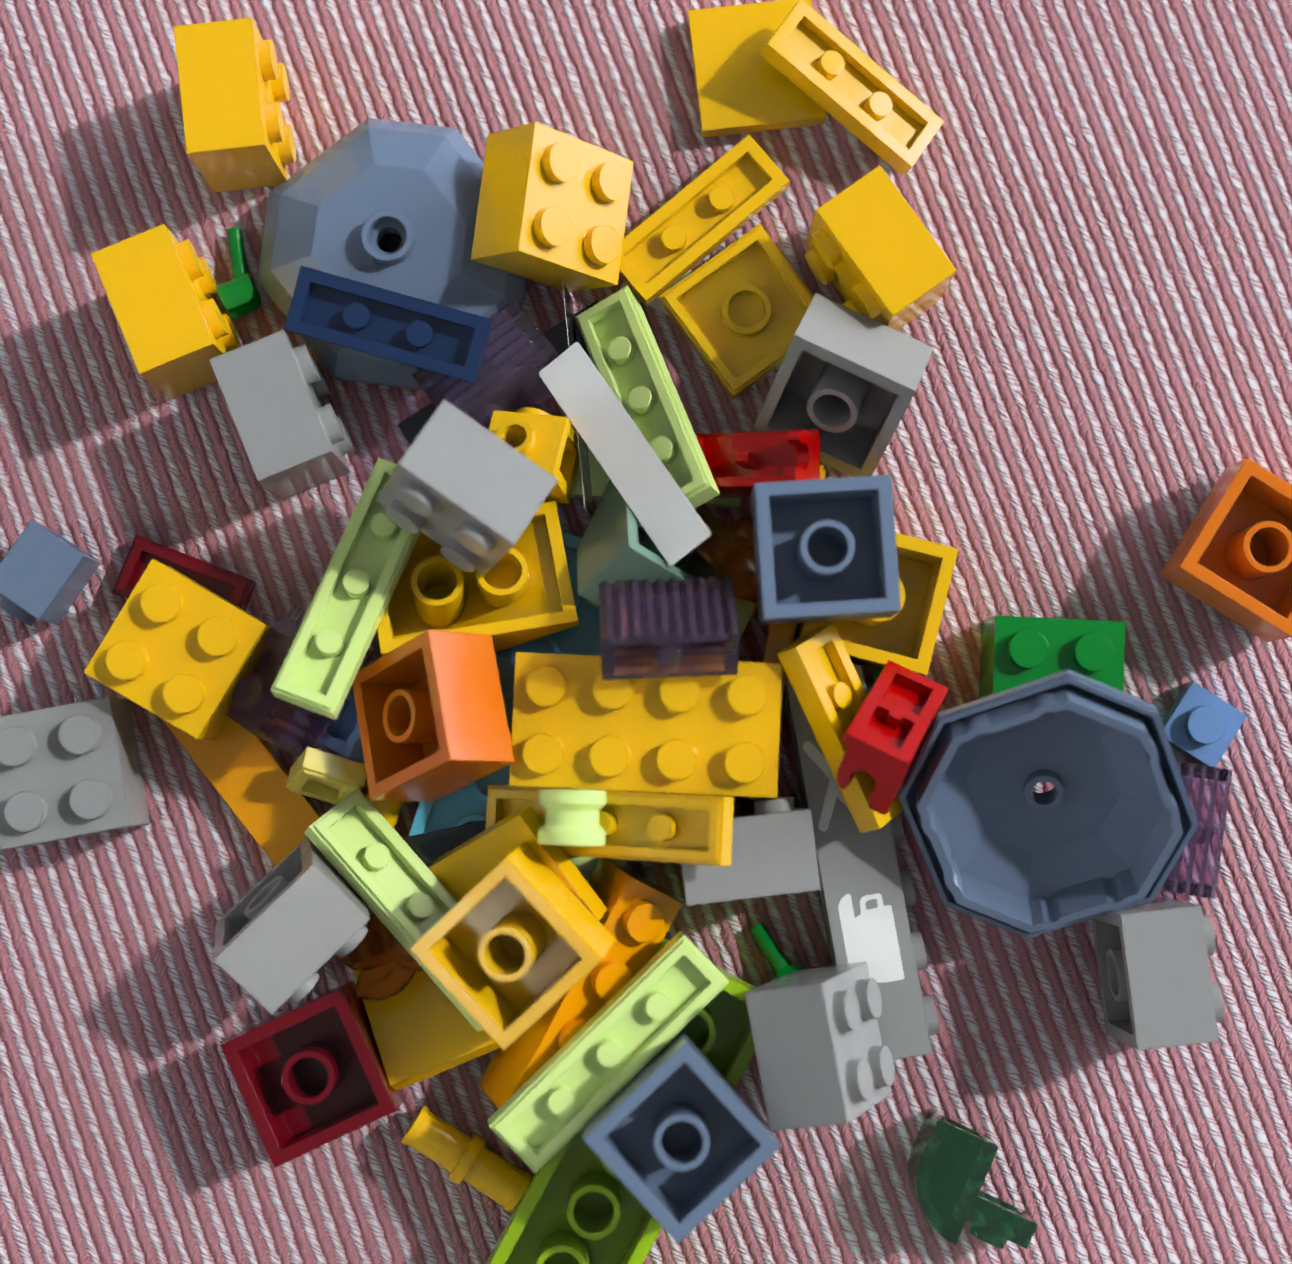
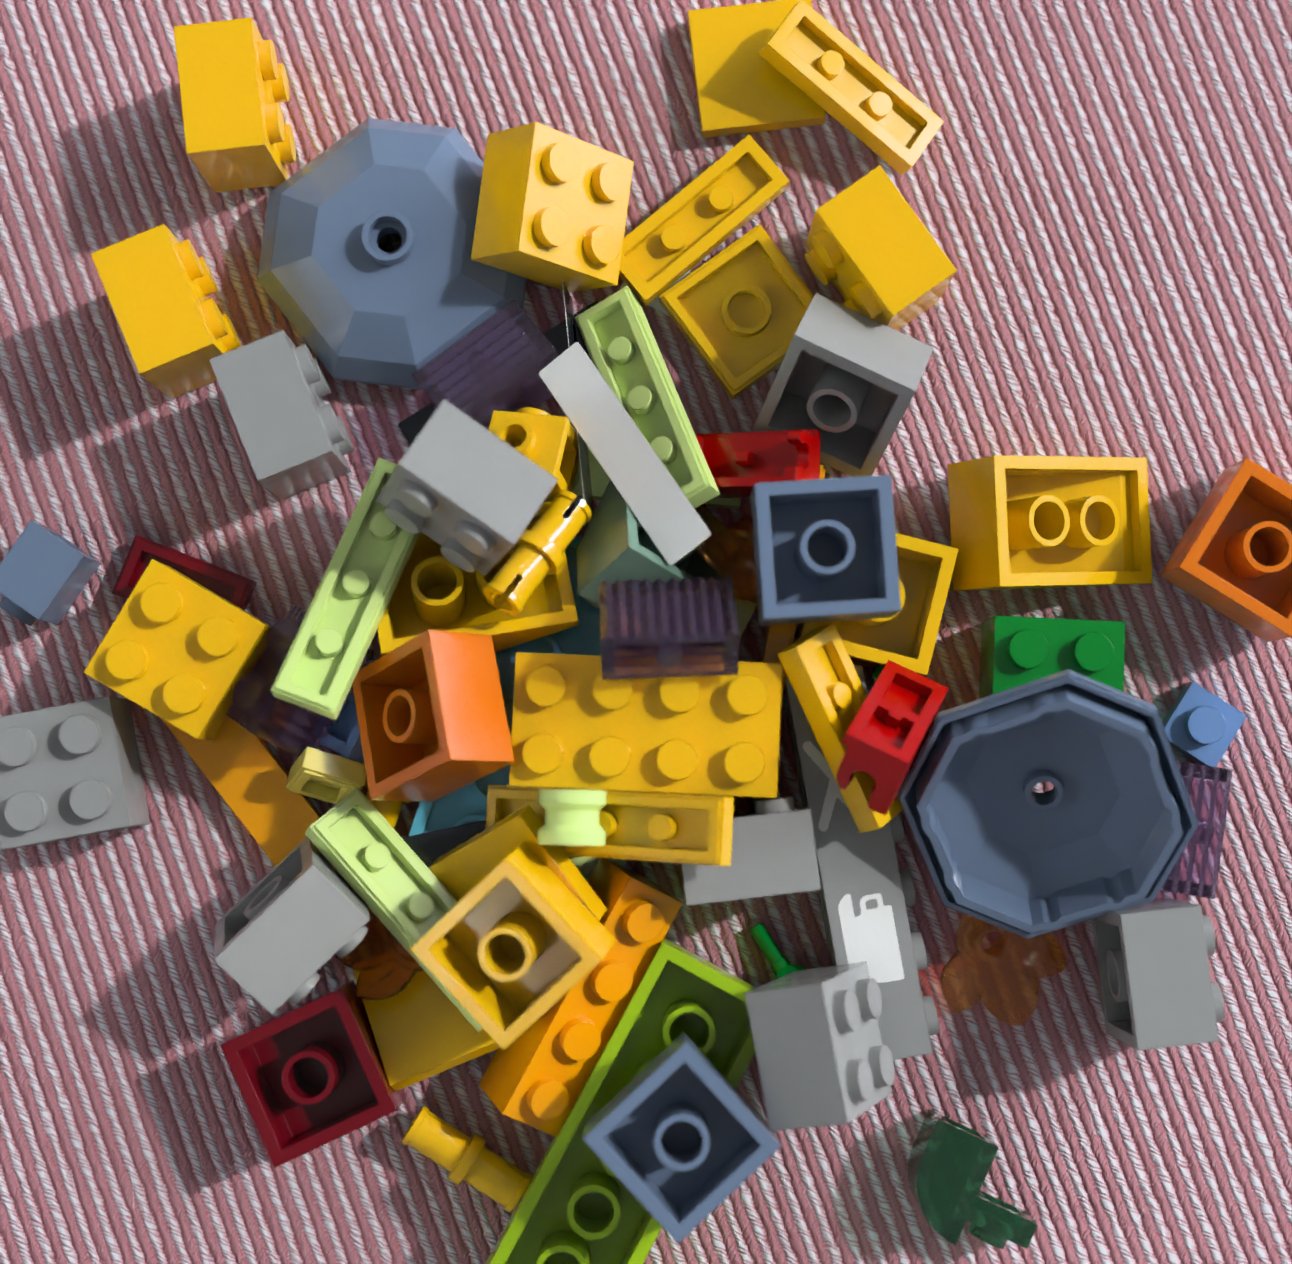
(240, 293): green hand -> none
(388, 325): dark blue plate -> none
(538, 553): none -> yellow pin
(607, 1051): yellowish green tile -> none
(1001, 974): none -> clear orange plate
(1049, 522): none -> yellow slope

